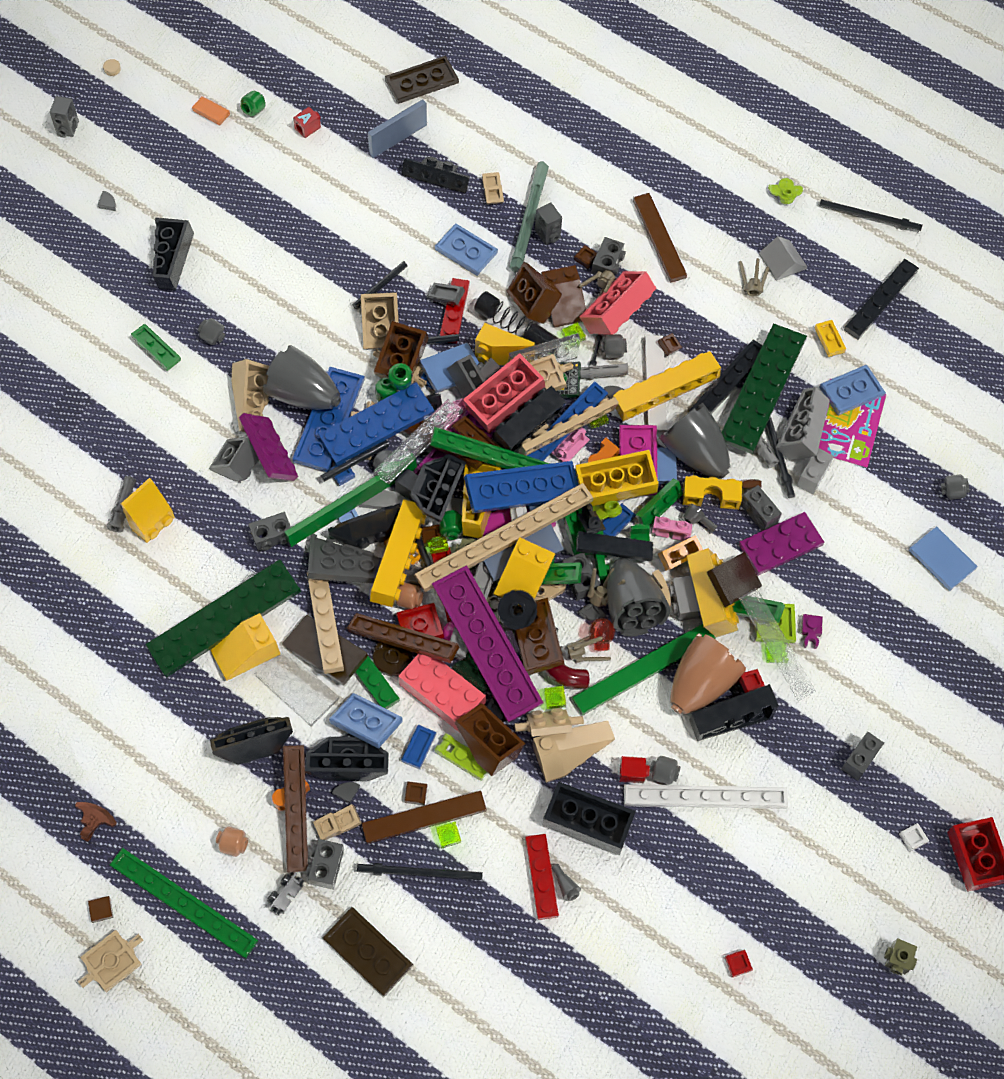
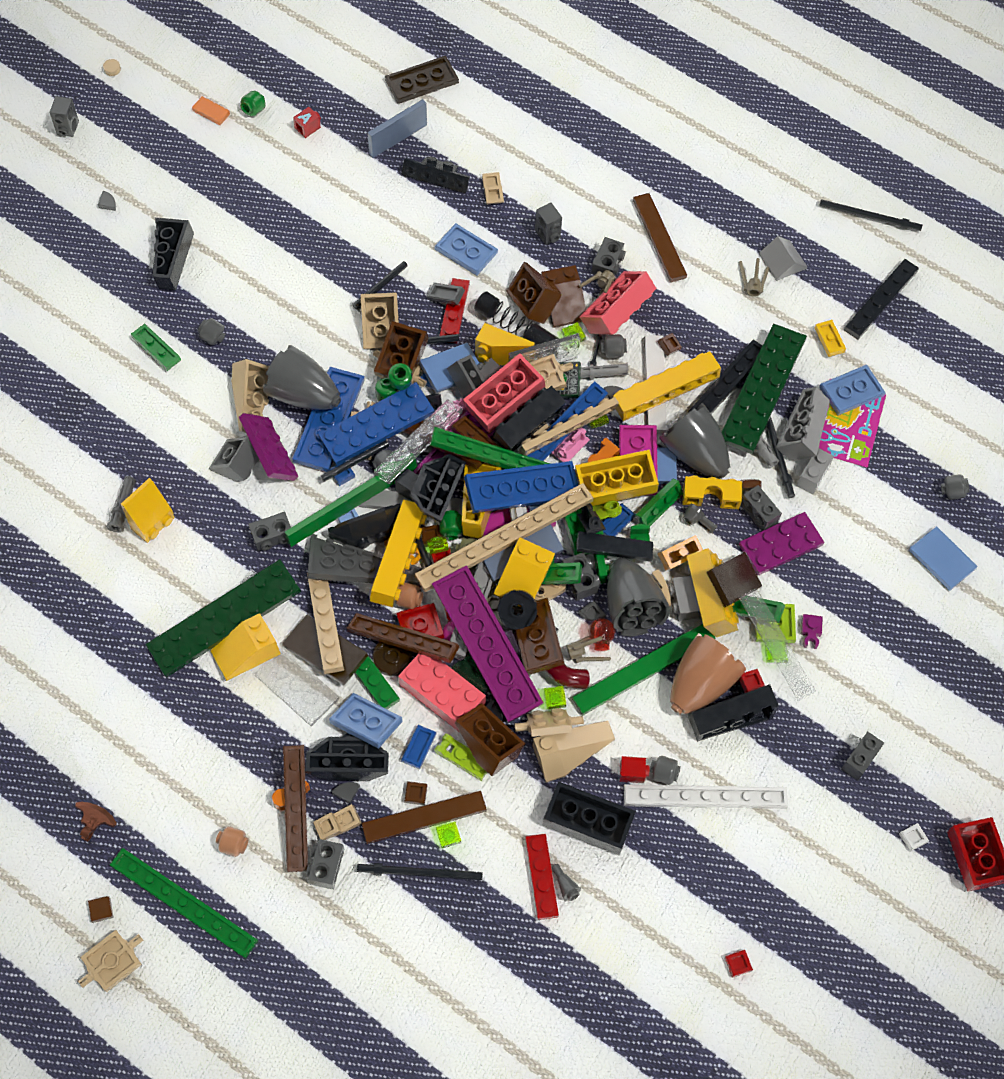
(252, 740): black wedge -> none
(289, 886): hinge -> none
(368, 951): dark brown tile -> none
(529, 216): sand green piece -> none
(585, 256): reddish brown tile -> none
(598, 595): dark tan plant -> none
(680, 529): bright pink hinge -> none
(786, 190): lime plate -> none
(900, 957): olive brick -> none

